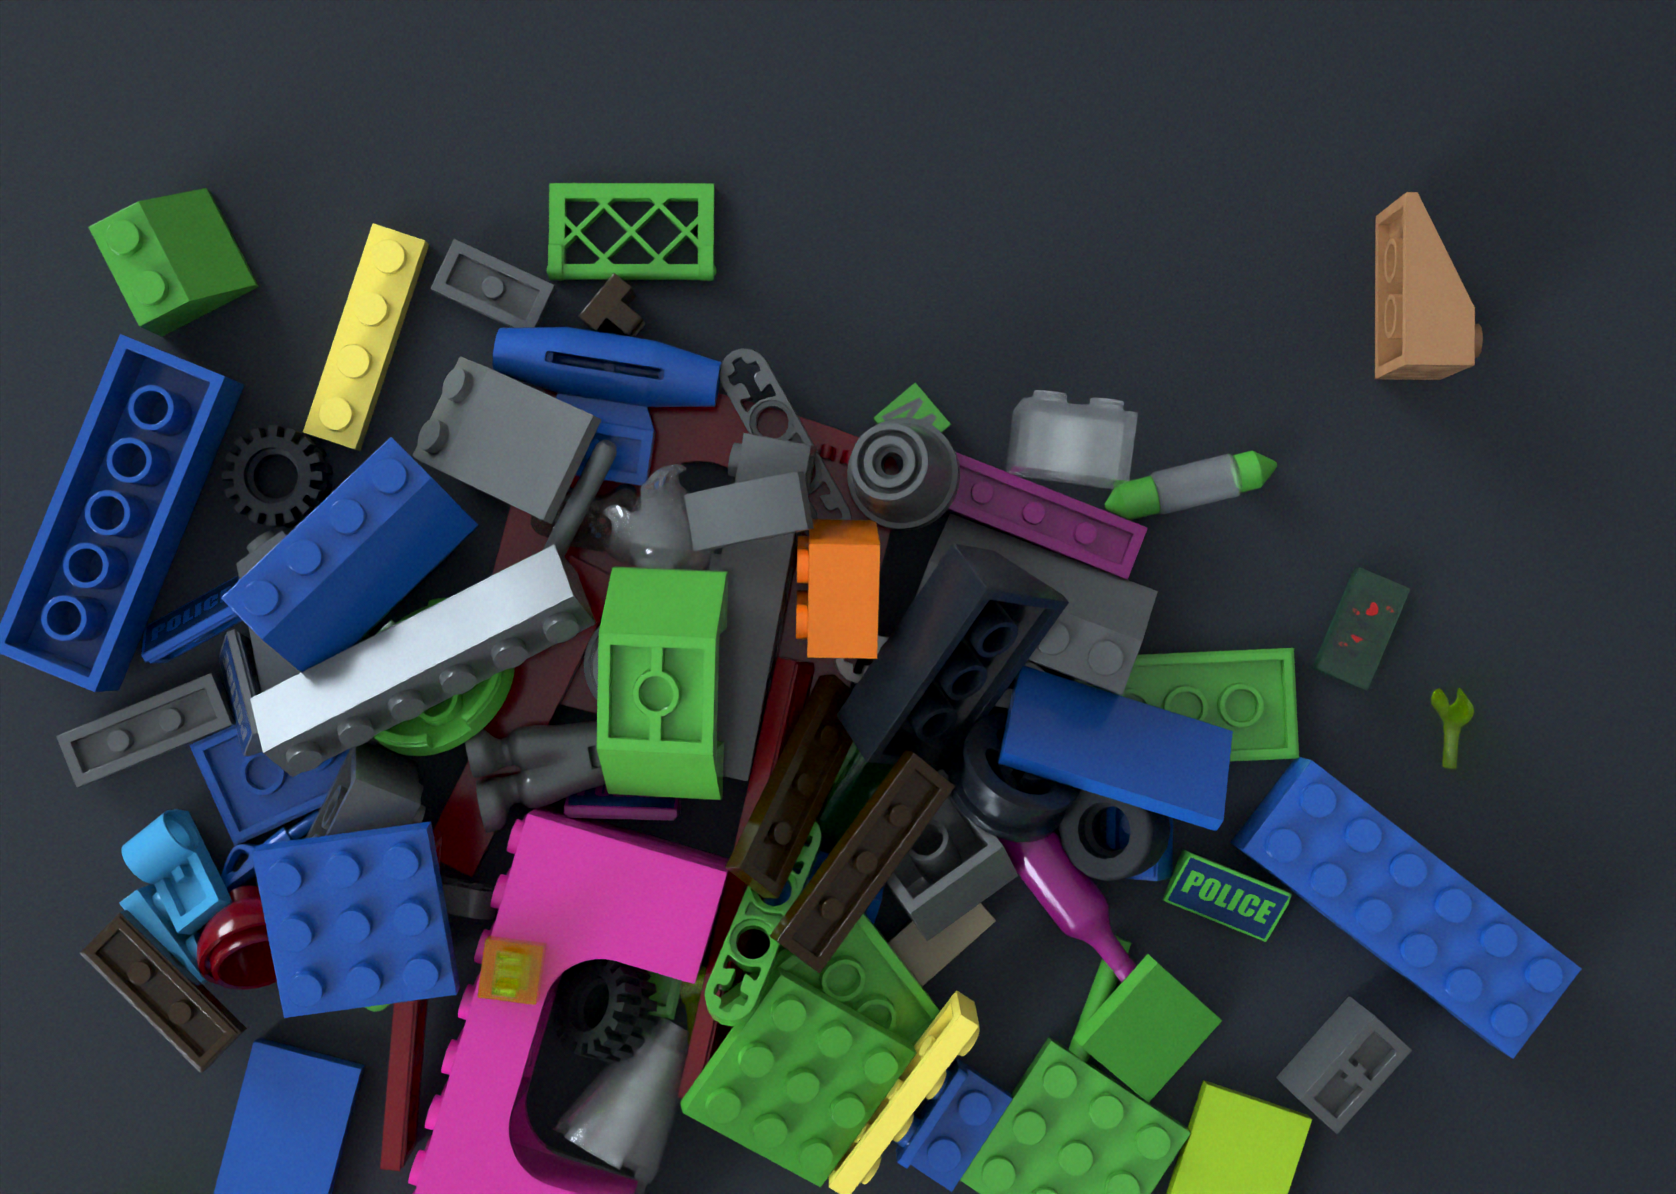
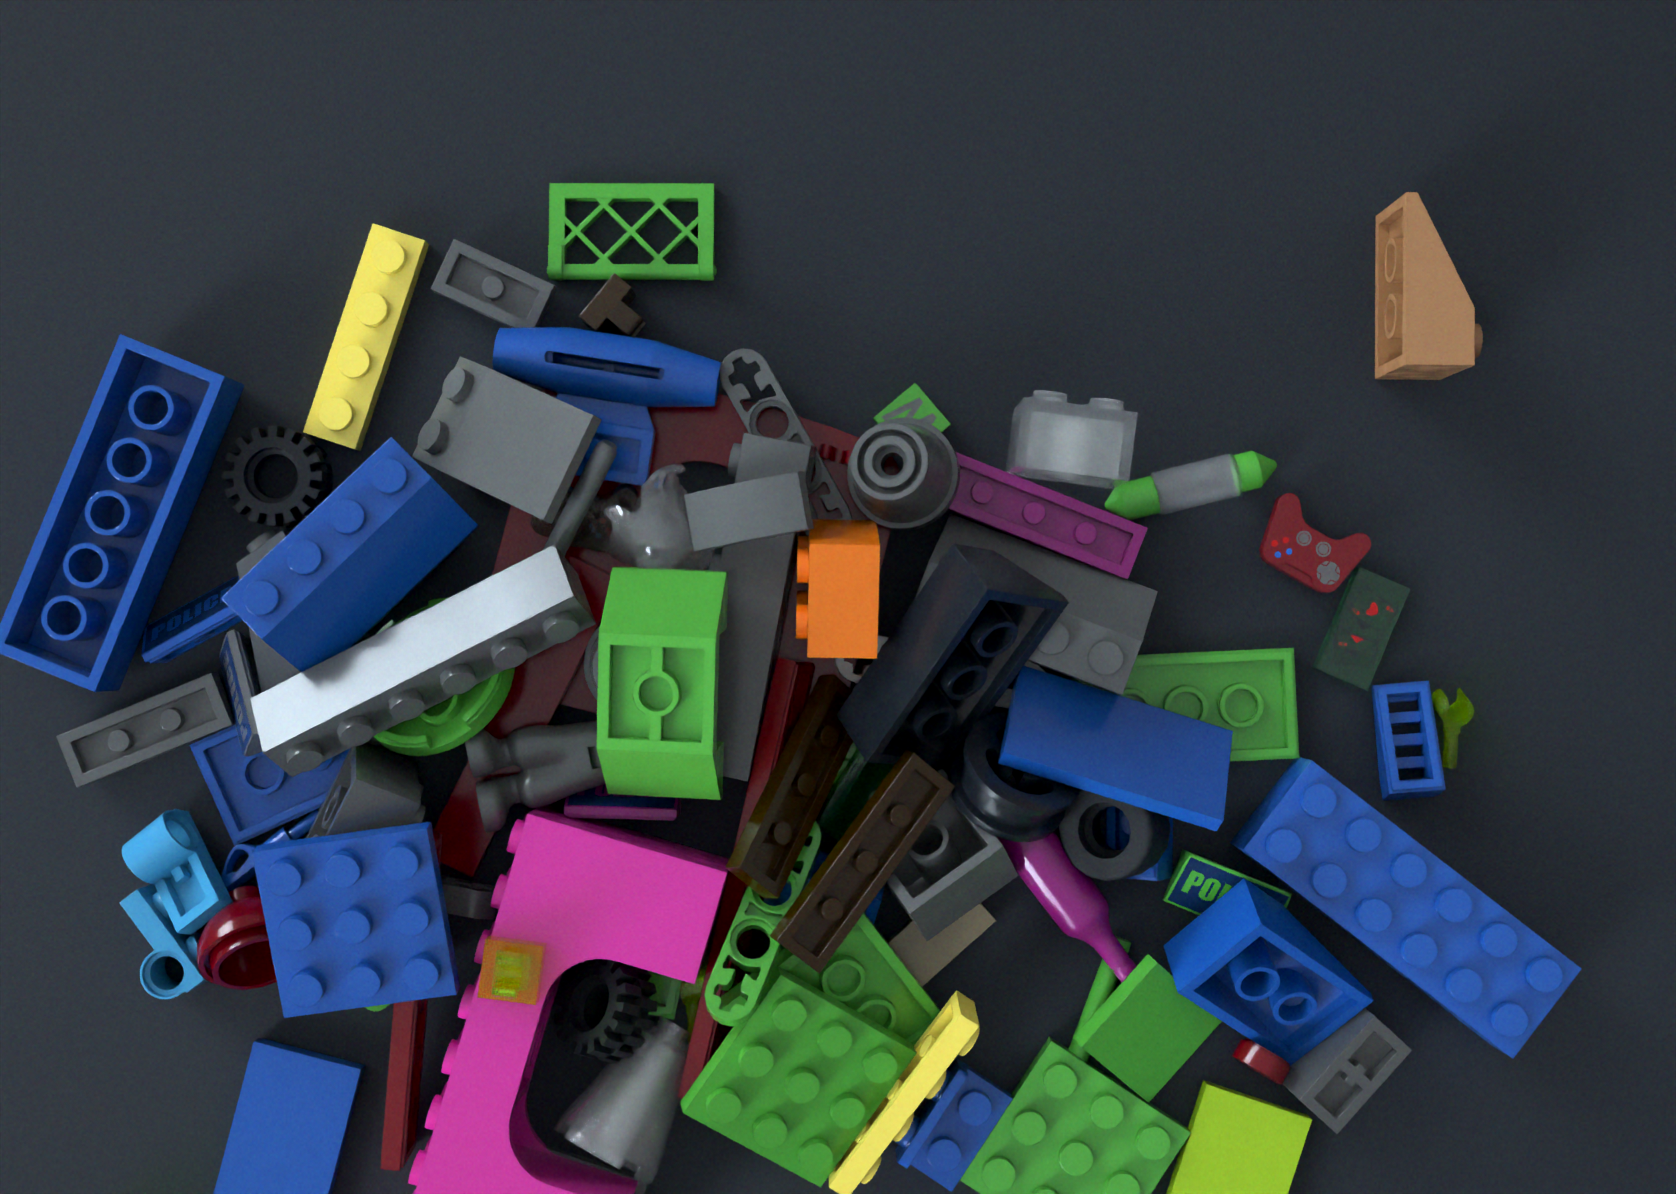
(163, 990): dark brown tile -> none
(173, 259): bright green slope -> none
(1262, 1060): none -> dark red tile
(1263, 973): none -> blue slope
(1305, 552): none -> dark red piece
(1430, 760): none -> blue slope

